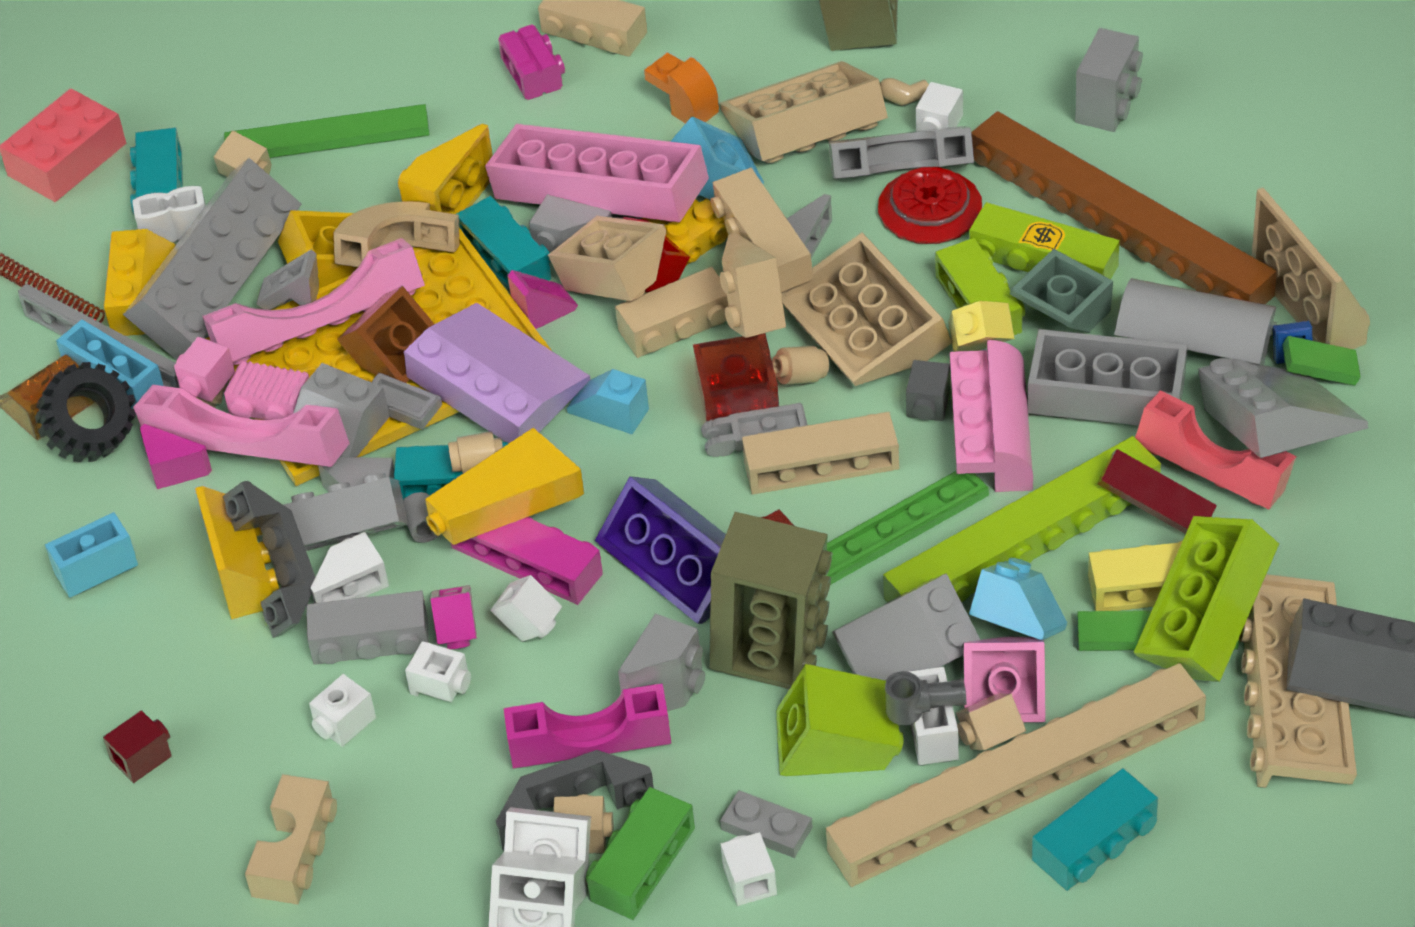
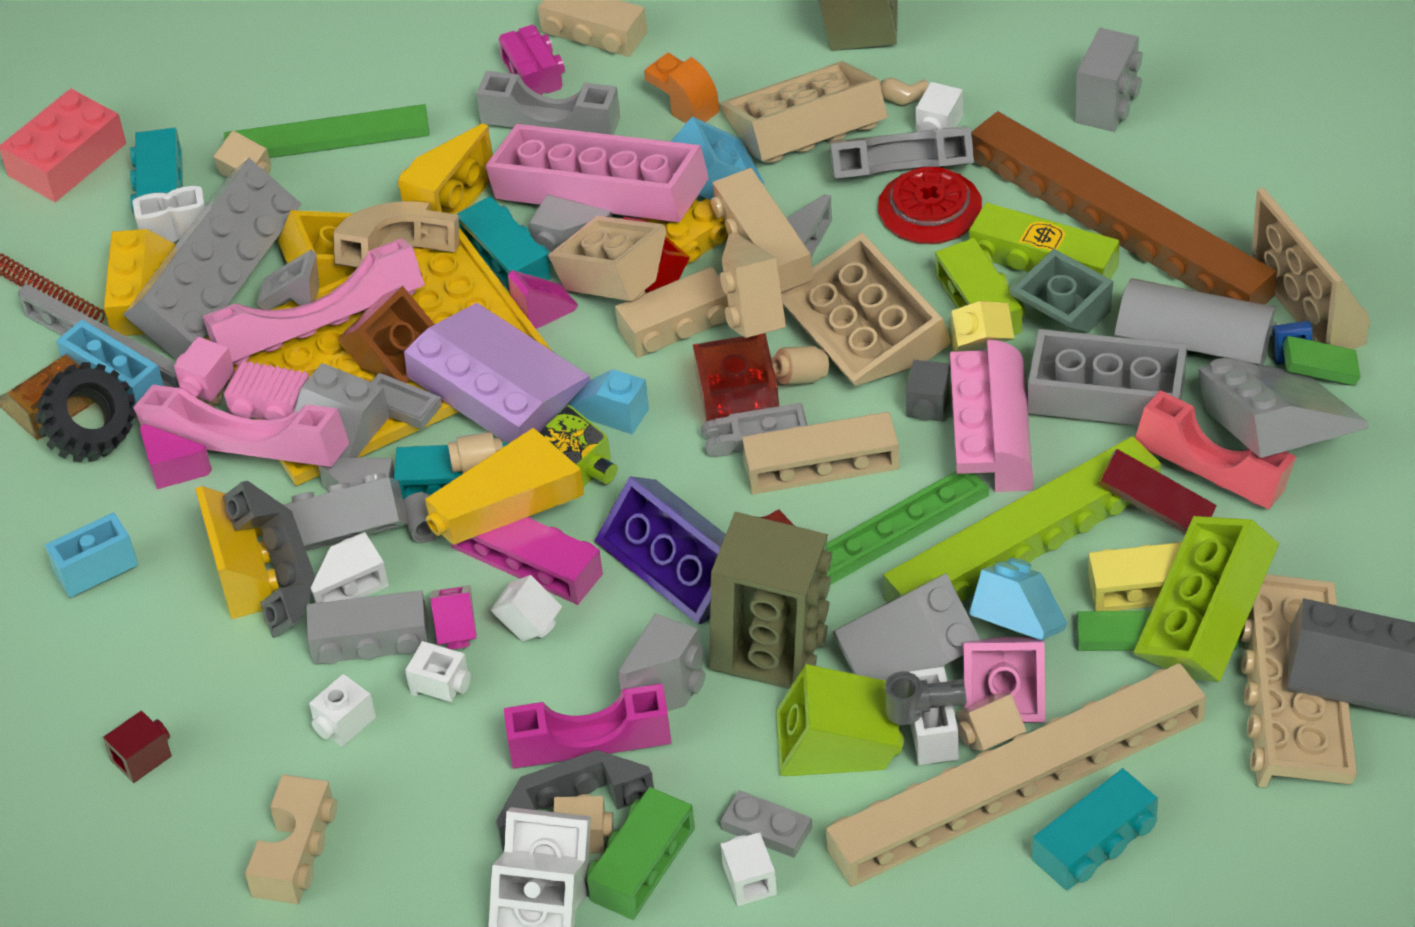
(508, 101): none -> light grey arch
(582, 444): none -> torso

